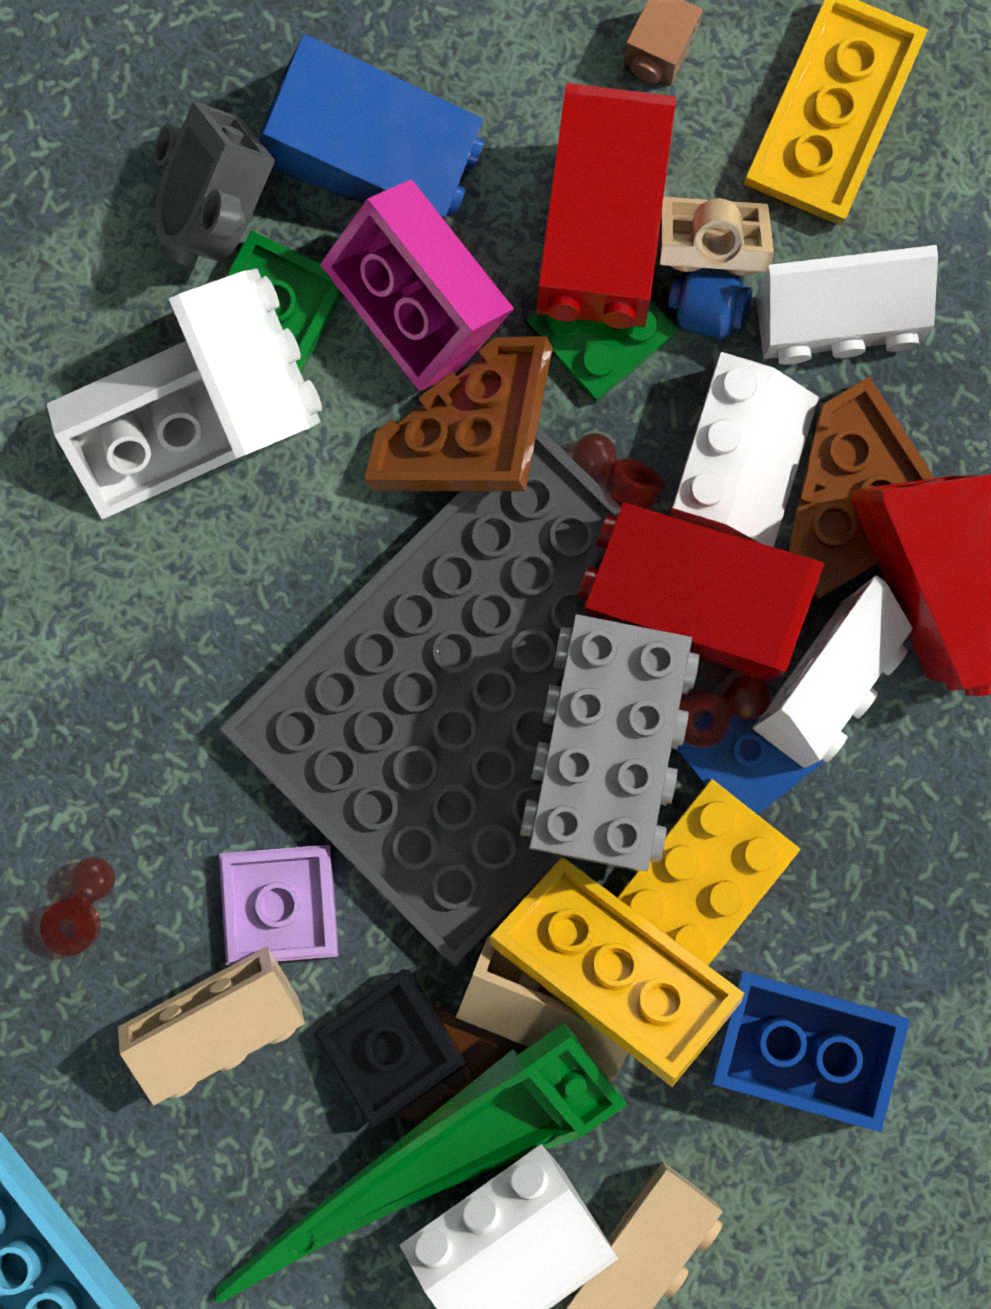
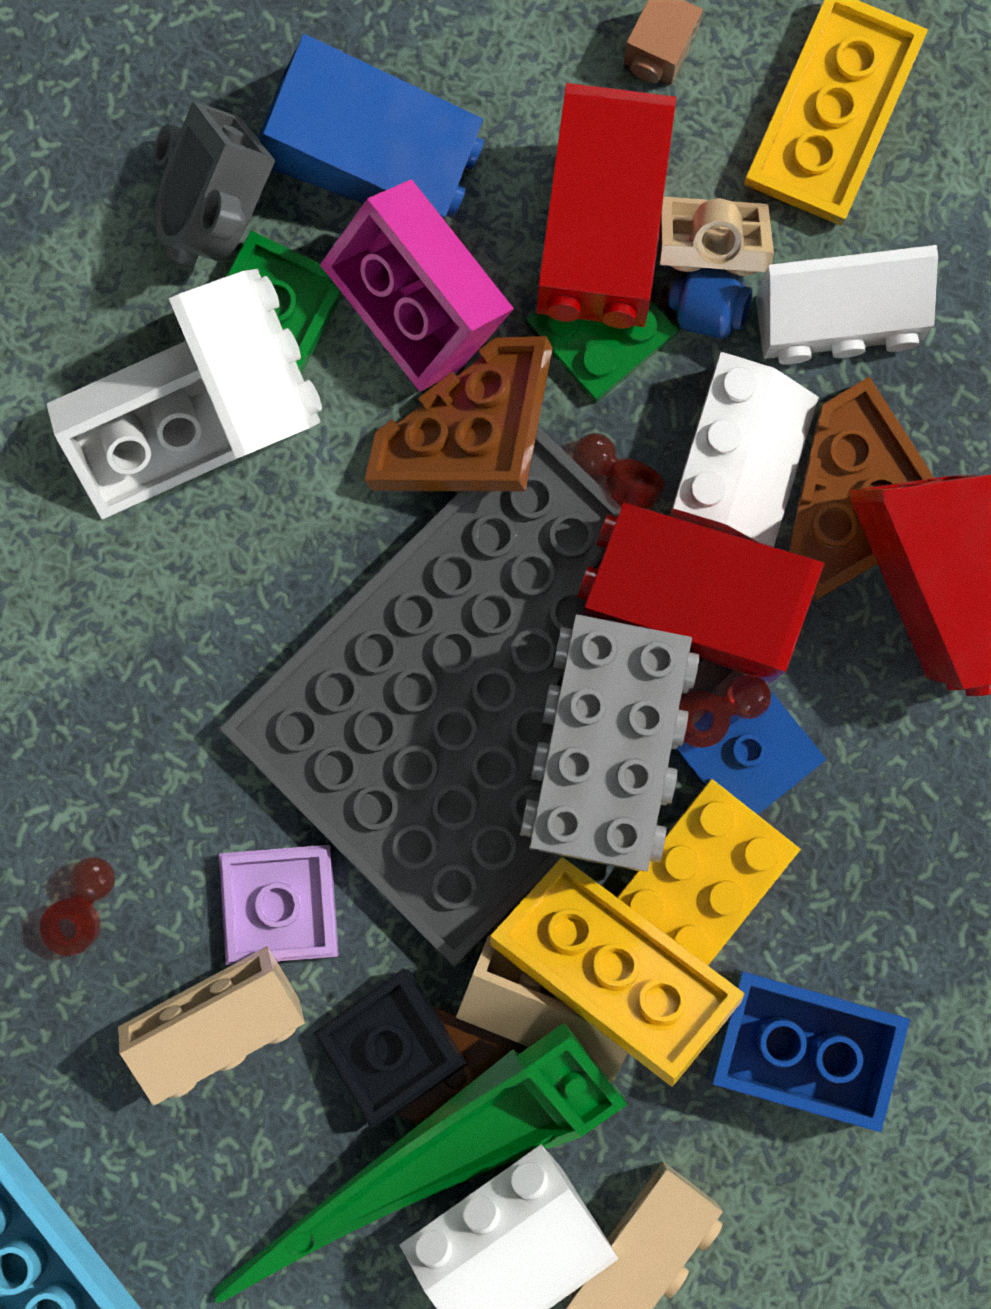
(837, 675): white slope -> none

